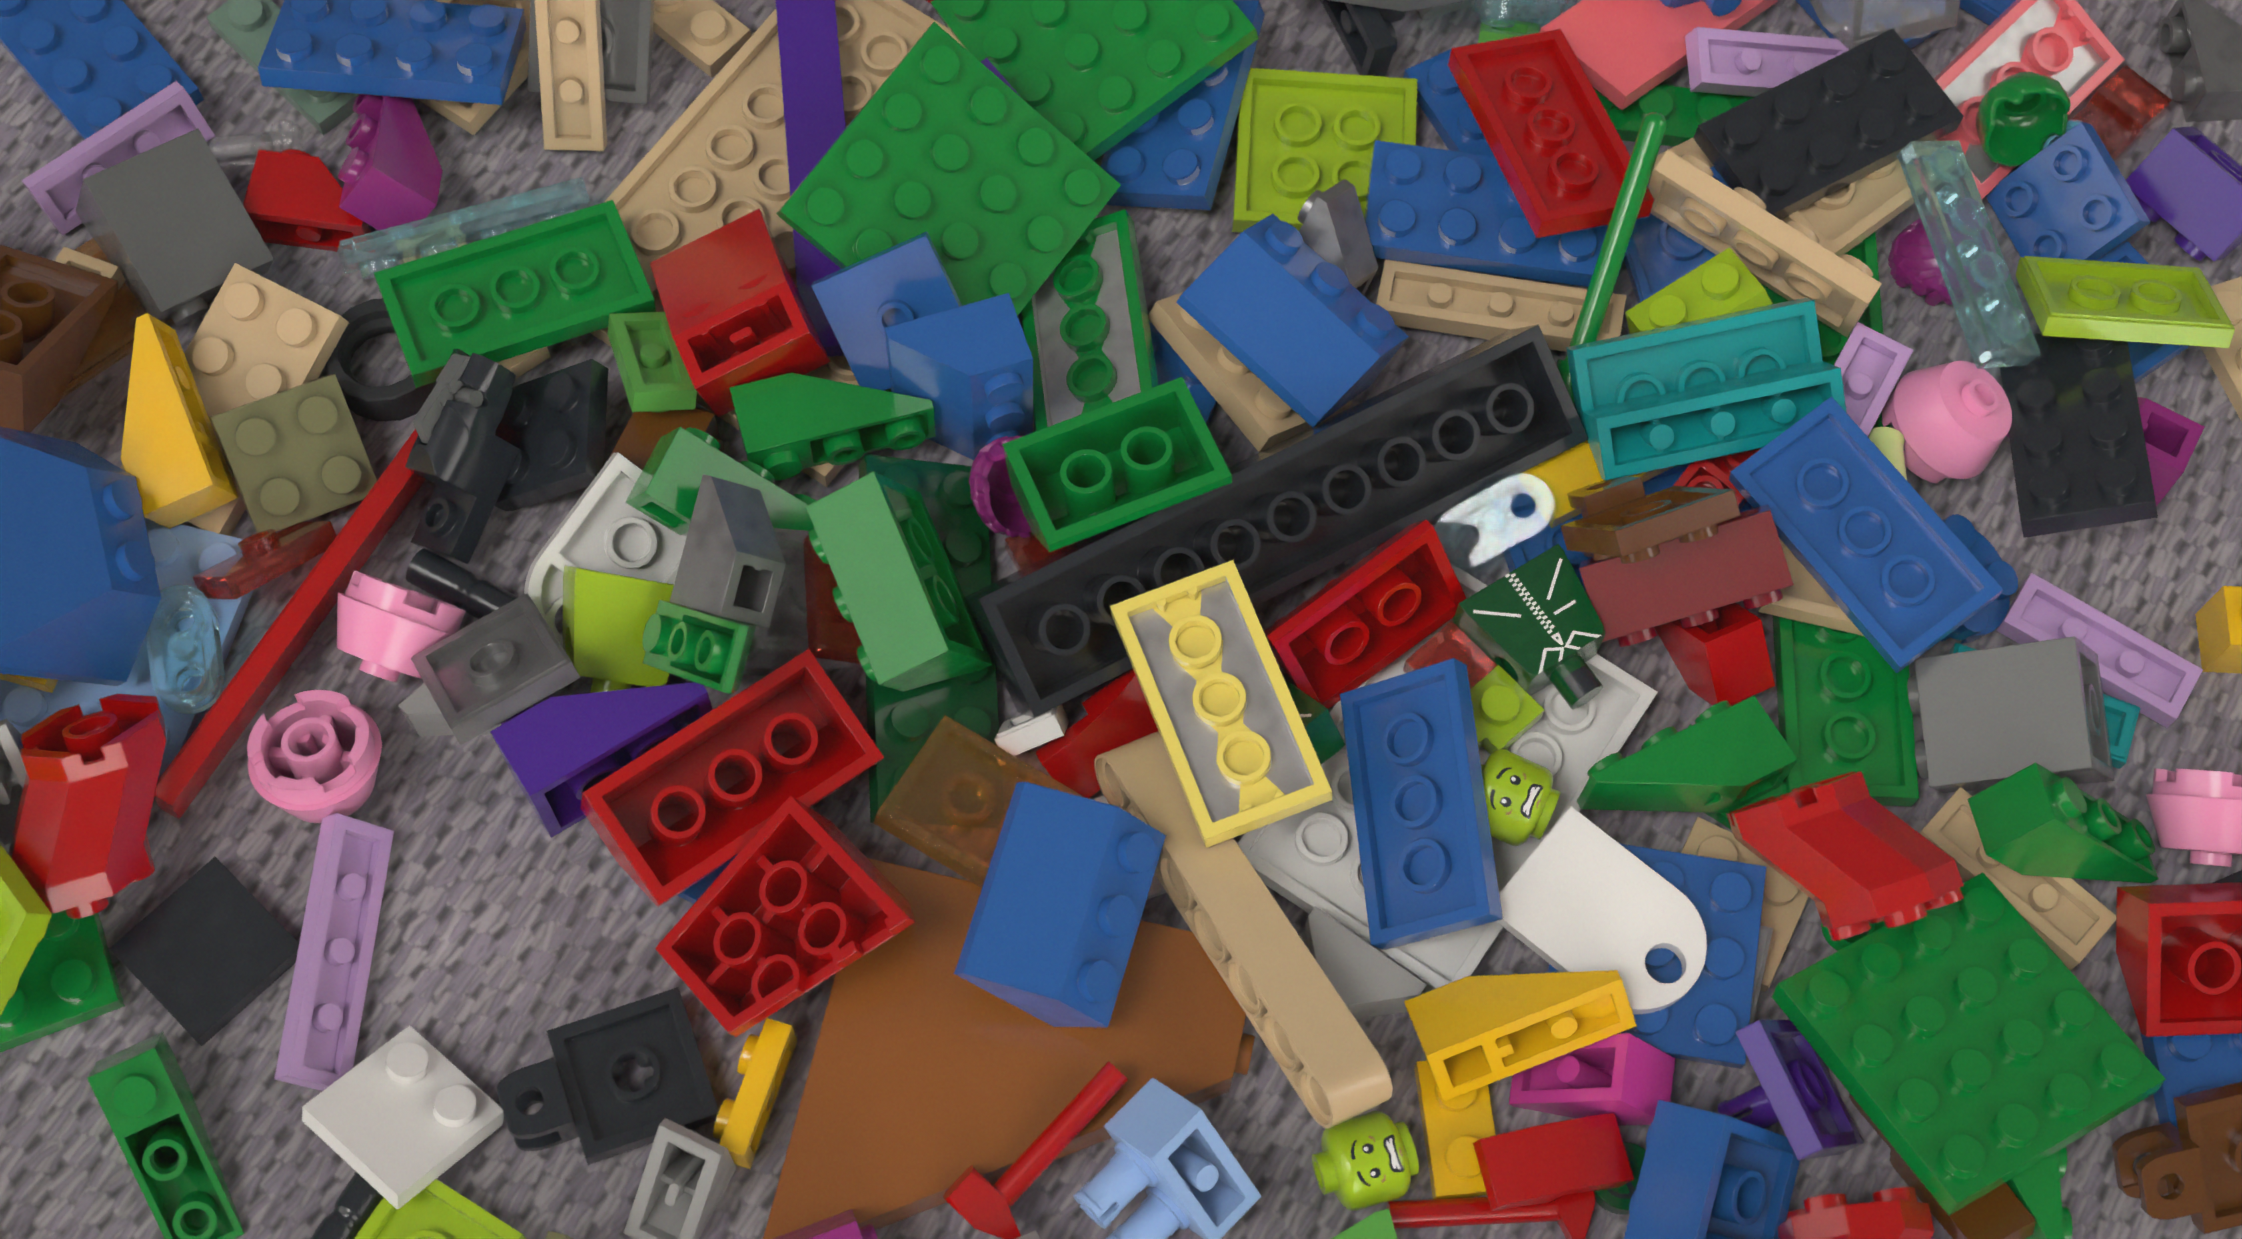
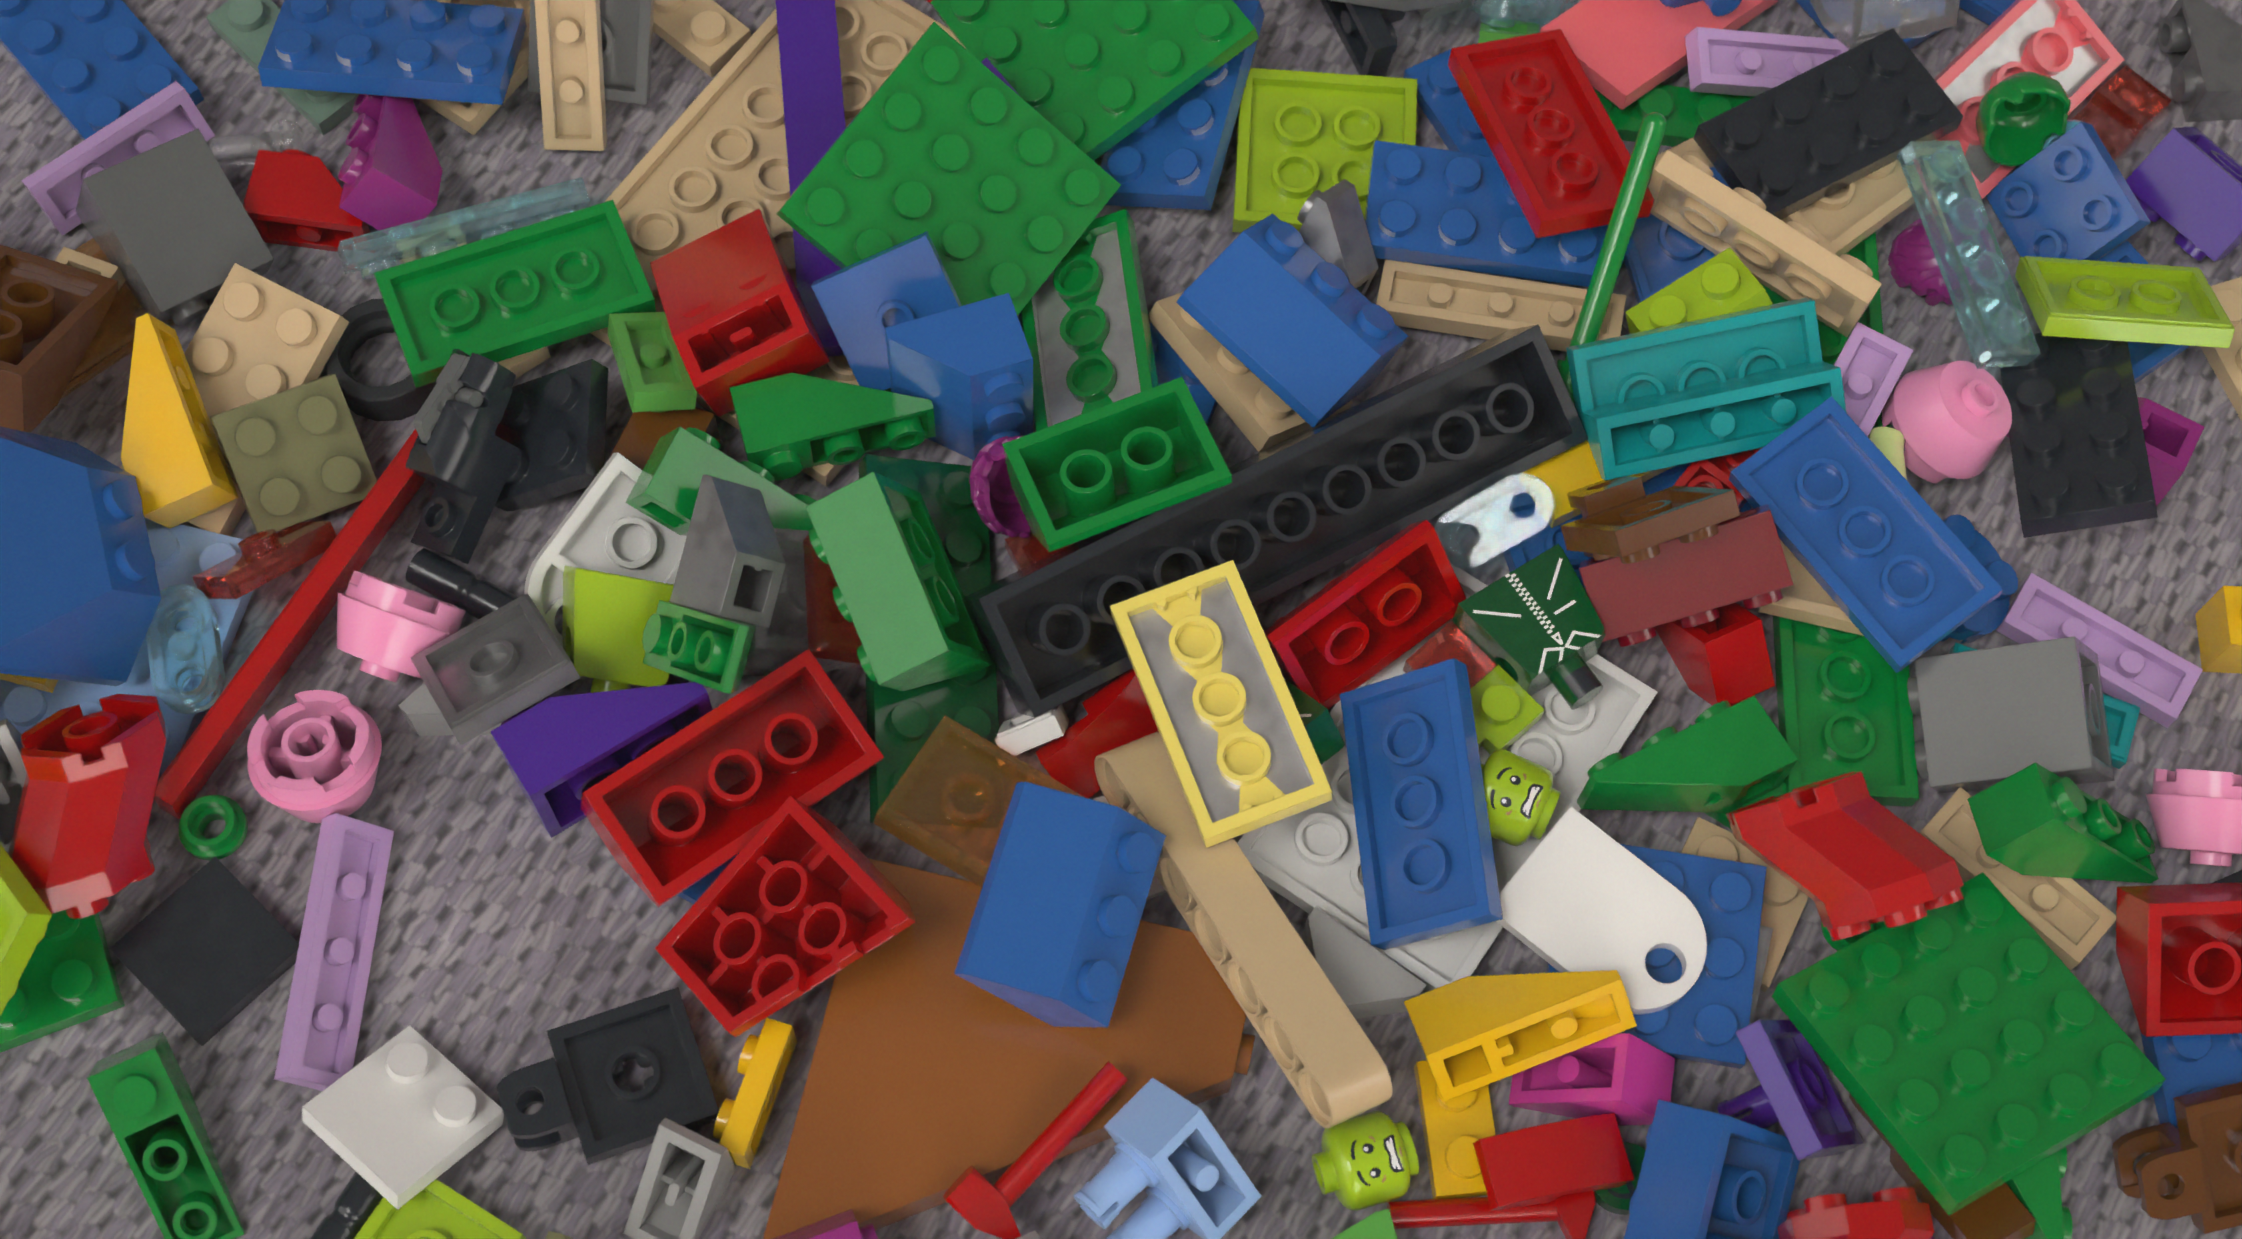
(200, 814): none -> green plate

